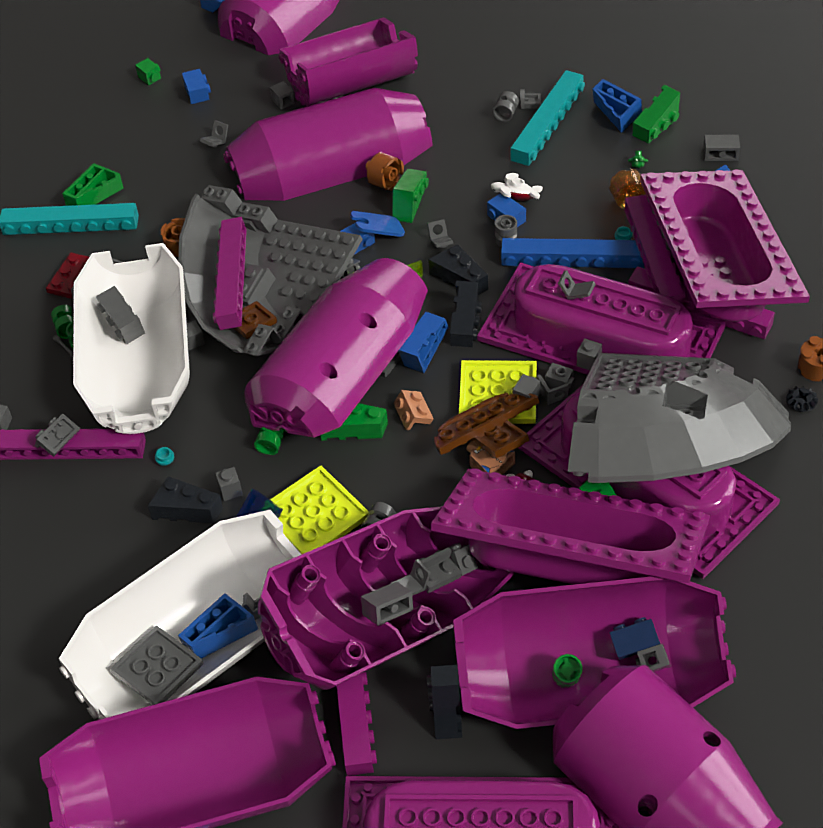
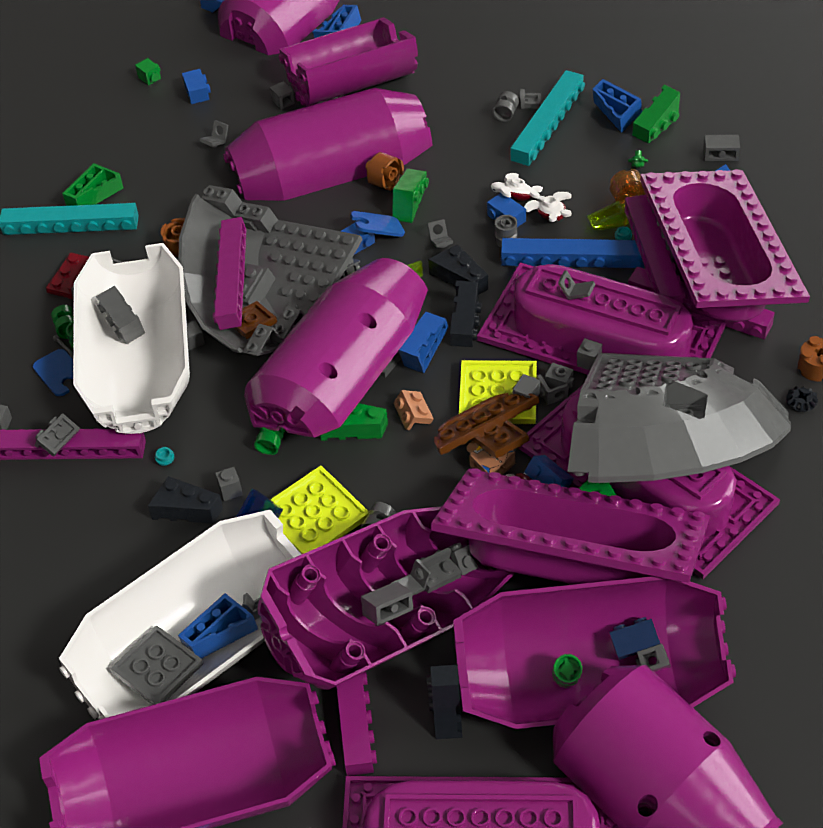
(54, 370): none -> blue piece
(343, 18): none -> blue wedge
(547, 471): none -> blue brick
(550, 206): none -> white animal
(609, 216): none -> clear neon green slope

